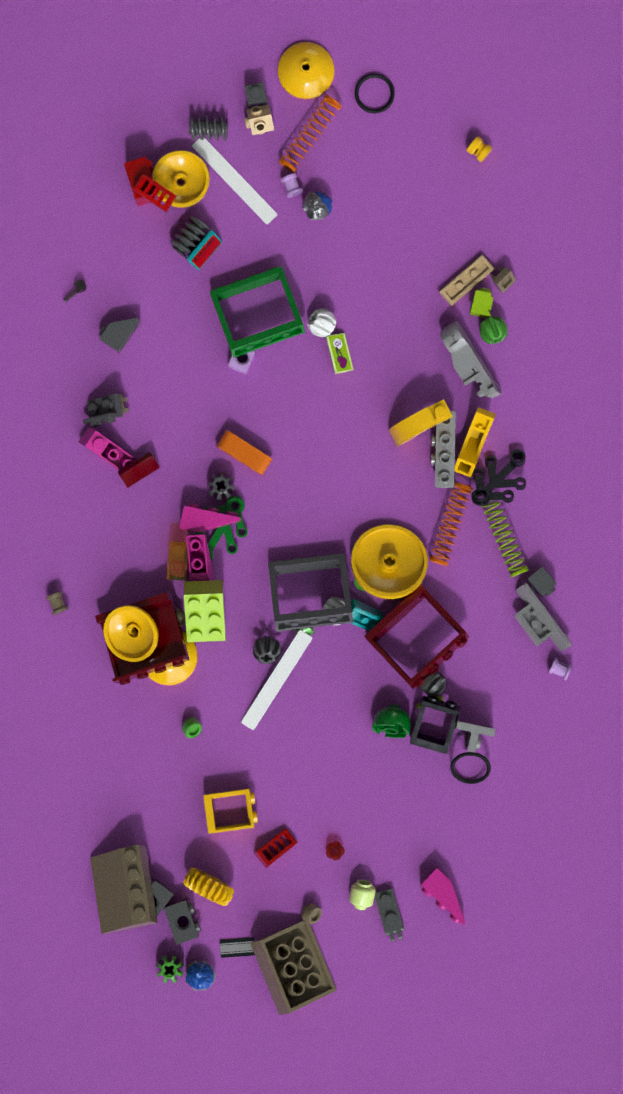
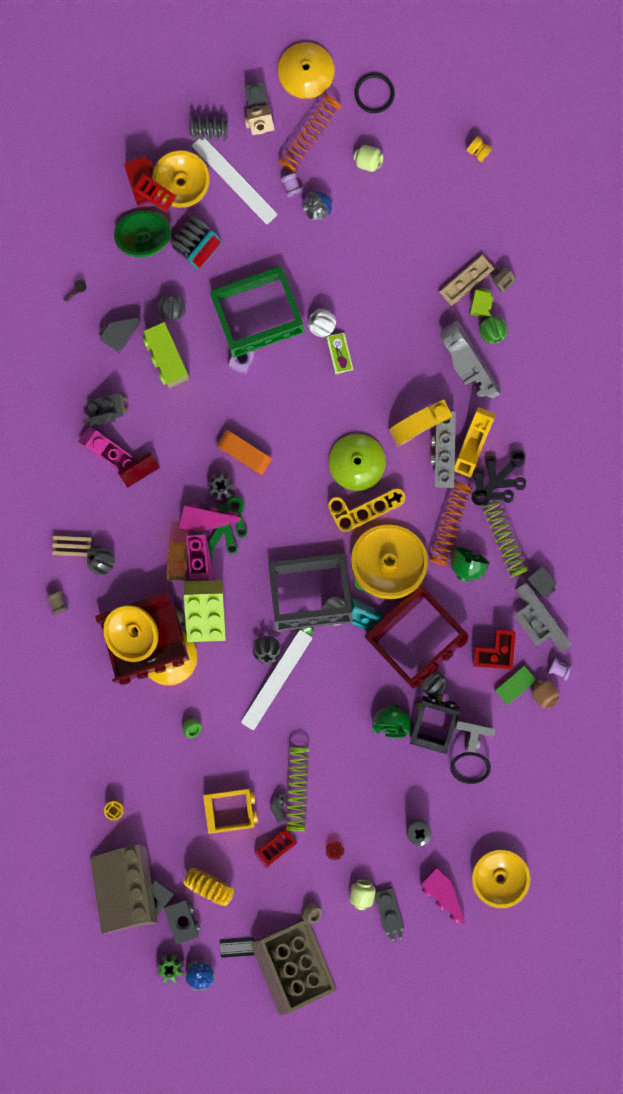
(66, 538): none -> tan tile
(100, 560): none -> dark grey piece
(114, 810): none -> yellow wheel
(142, 233): none -> green dish
(165, 355): none -> lime brick
(171, 307): none -> dark grey piece
(277, 805): none -> dark grey arm
(299, 827): none -> lime piece
(355, 476): none -> lime dish
(368, 158): none -> yellowish green head
(368, 507): none -> yellow beam
(419, 840): none -> dark grey piece
(467, 565): none -> green cylinder
(500, 656): none -> red brick
(515, 685): none -> bright green tile
(515, 881): none -> yellow dish
(545, 694): none -> medium nougat head

